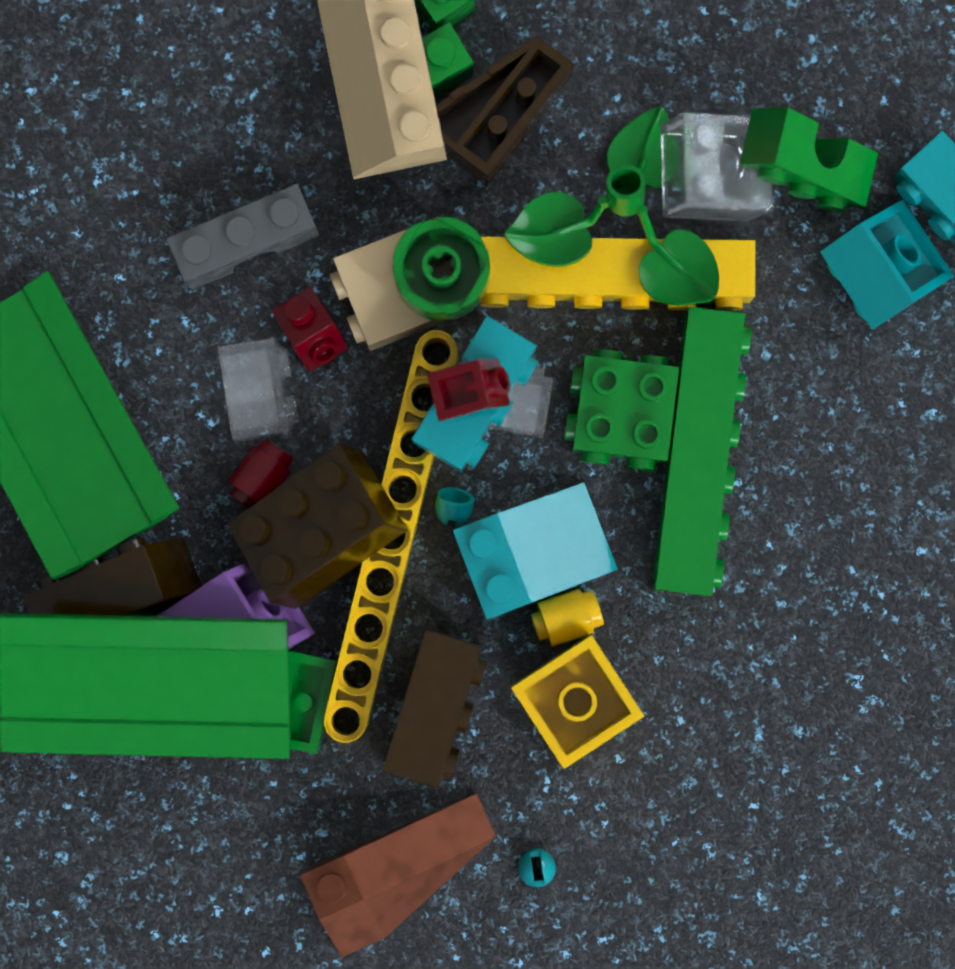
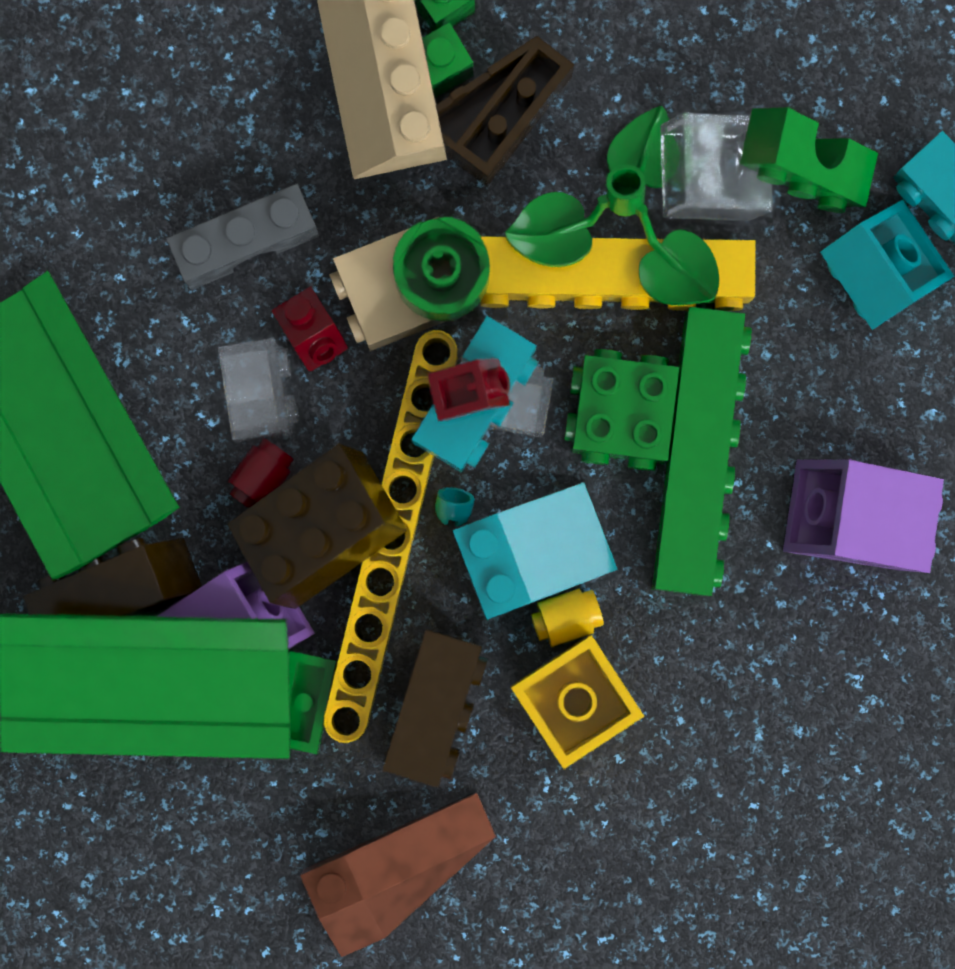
(525, 868): teal hinge -> none
(863, 514): none -> medium lavender slope

